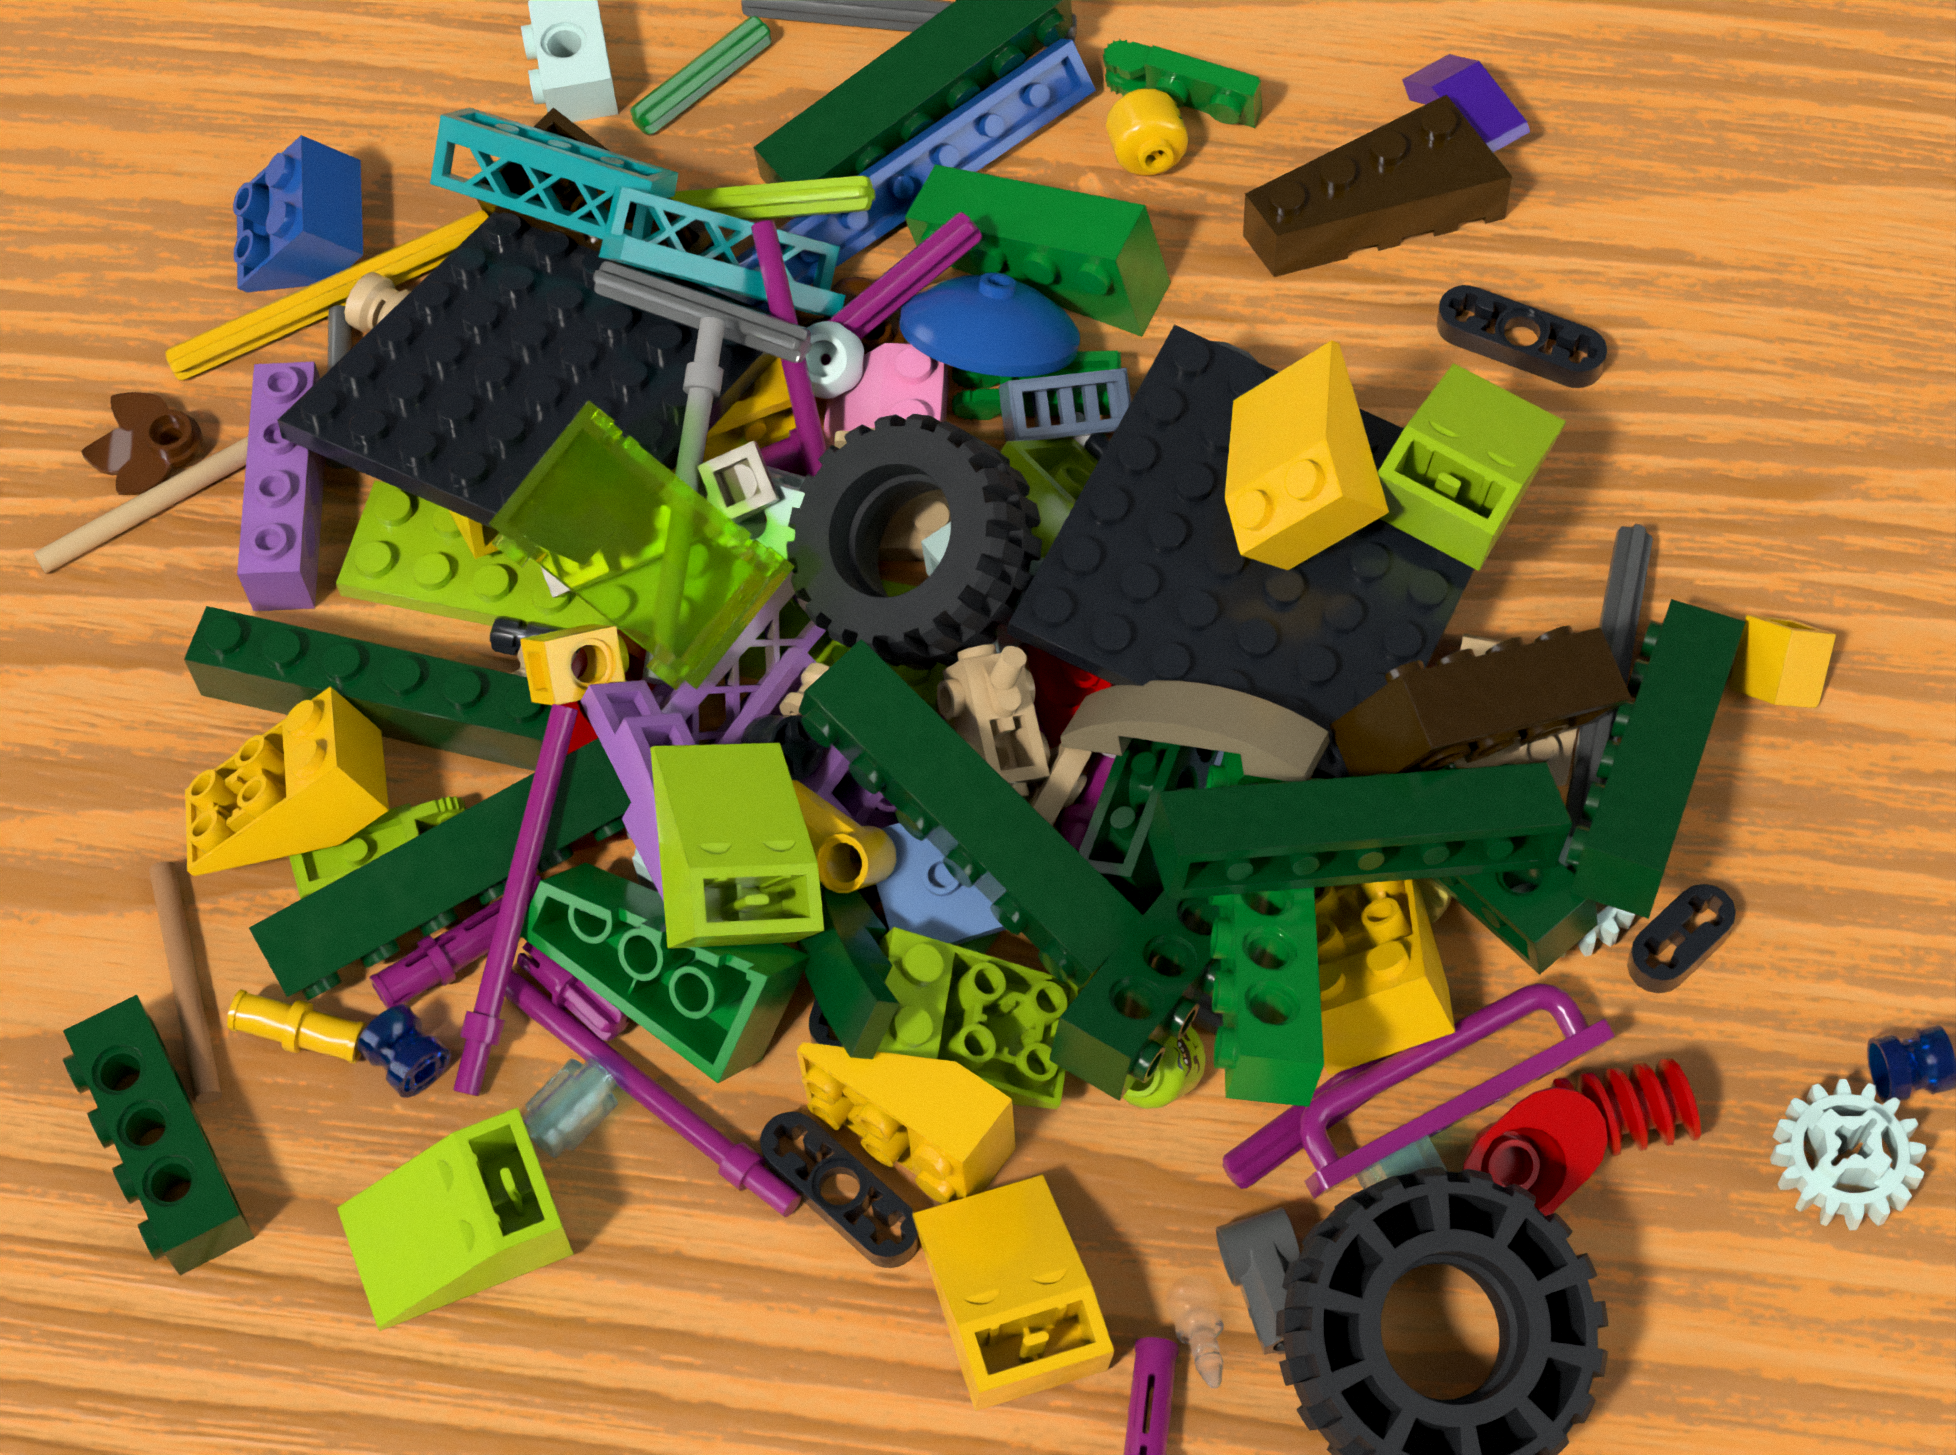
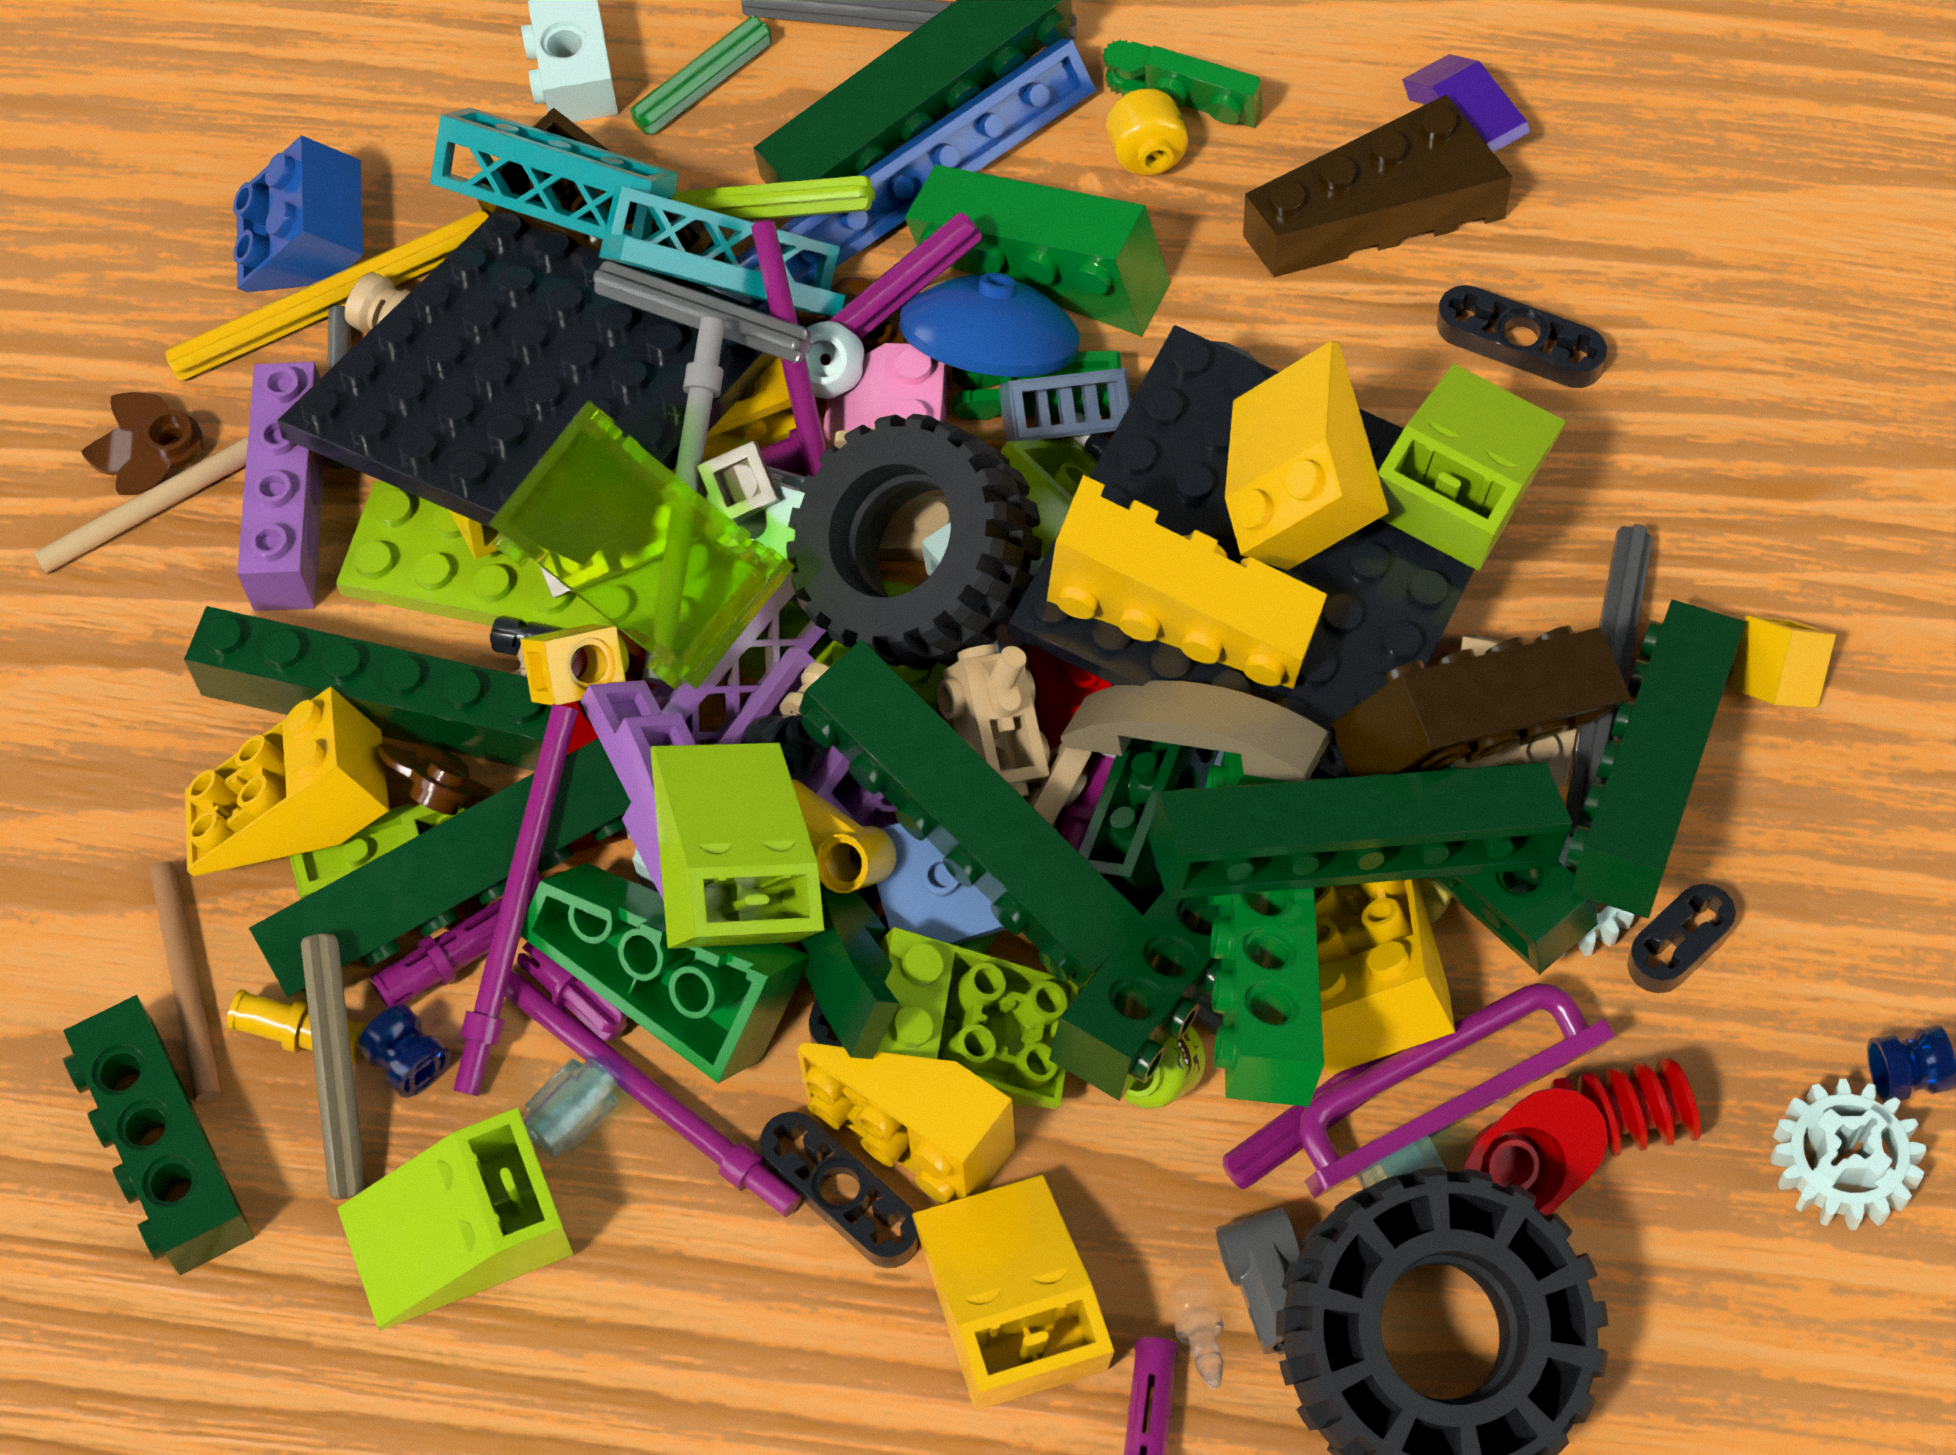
(333, 1066): none -> dark tan axle
(438, 777): none -> reddish brown plate
(1180, 590): none -> yellow wedge

